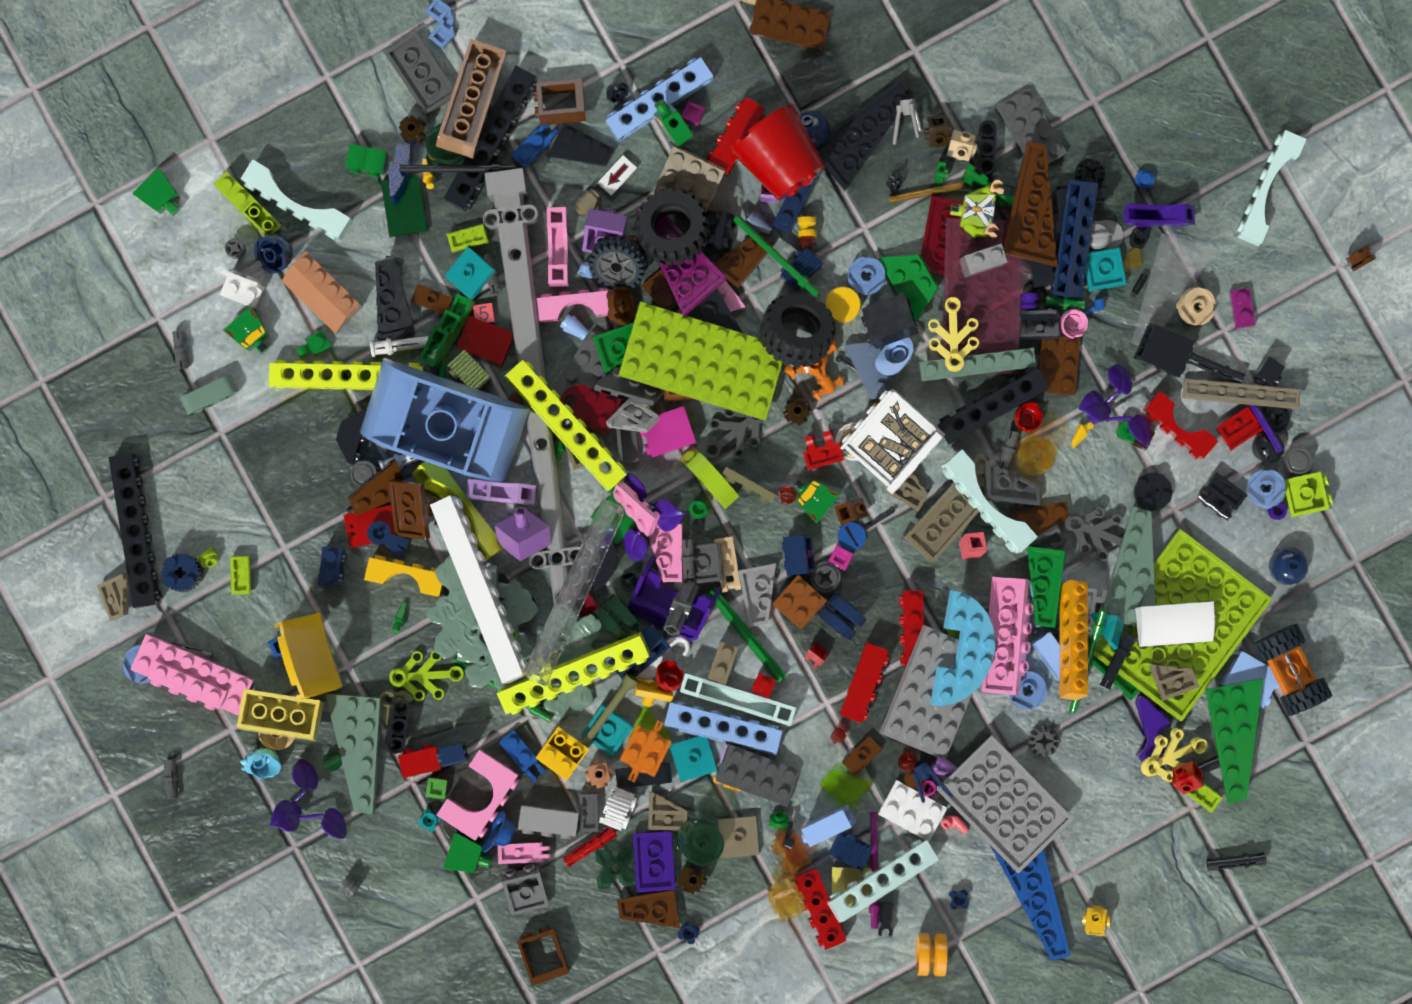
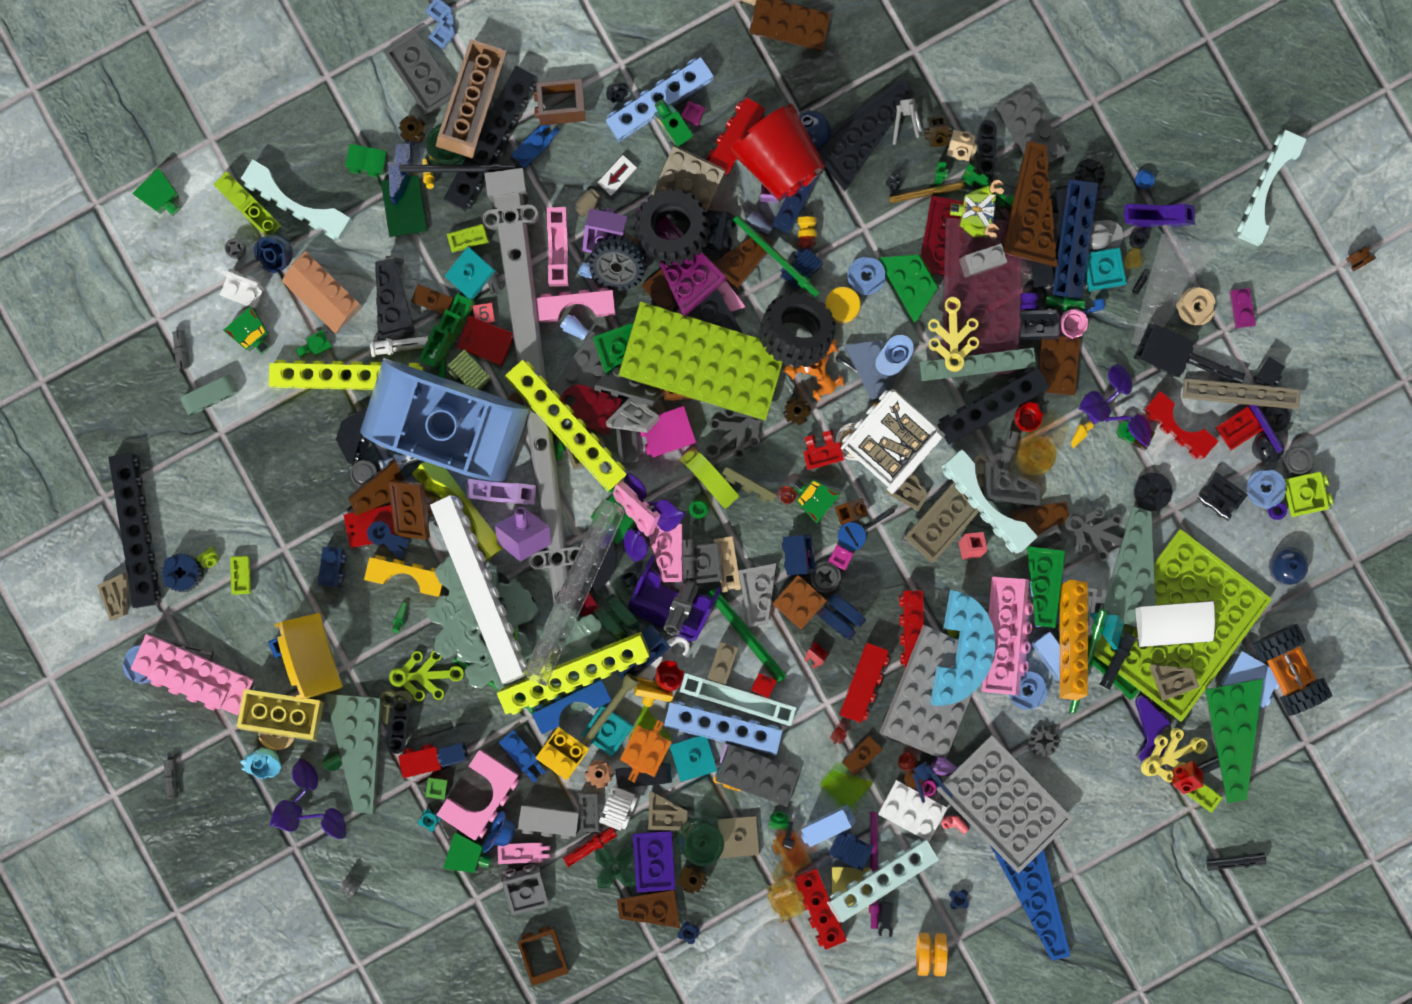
(548, 715): none -> blue arch
(580, 147): black wing -> none
(616, 299): reddish brown plate -> none
(889, 321): black brick -> none
(1098, 927): yellow brick -> none

